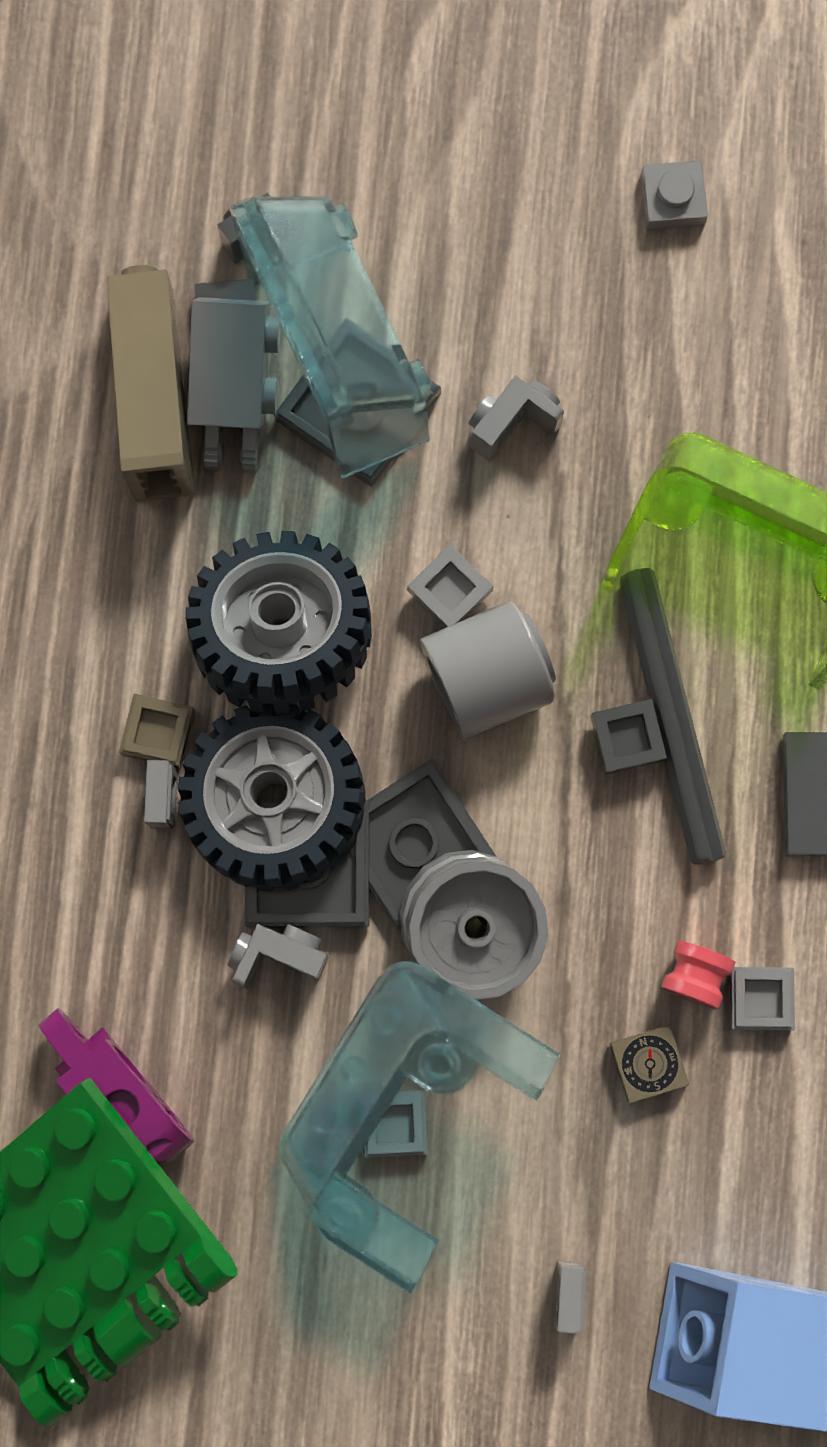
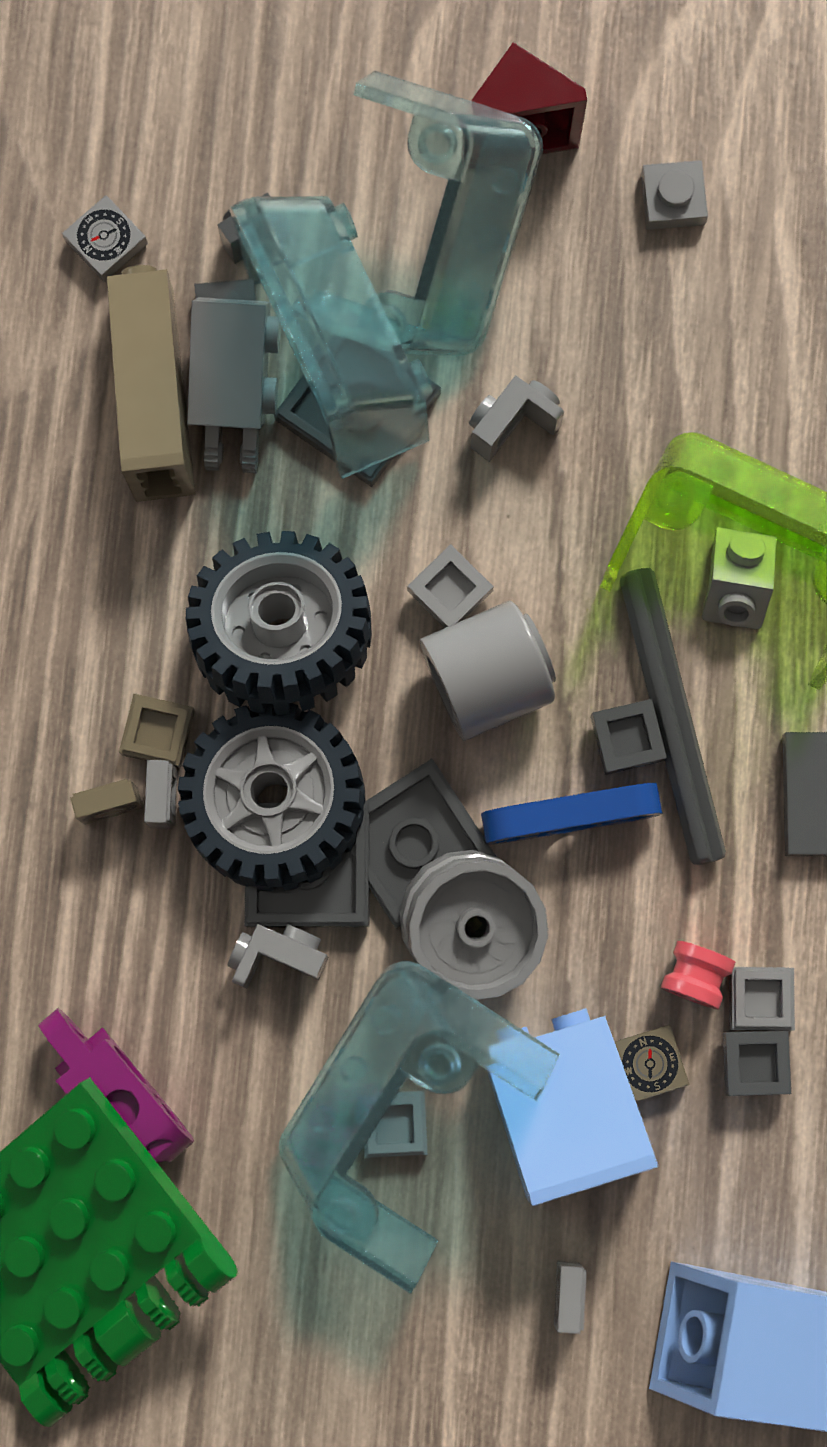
(105, 238): none -> light grey tile
(106, 801): none -> dark tan tile
(490, 177): none -> clear light blue windscreen
(538, 93): none -> dark red slope
(571, 813): none -> blue beam
(584, 1121): none -> light blue slope
(740, 578): none -> bracket
(757, 1063): none -> dark grey plate

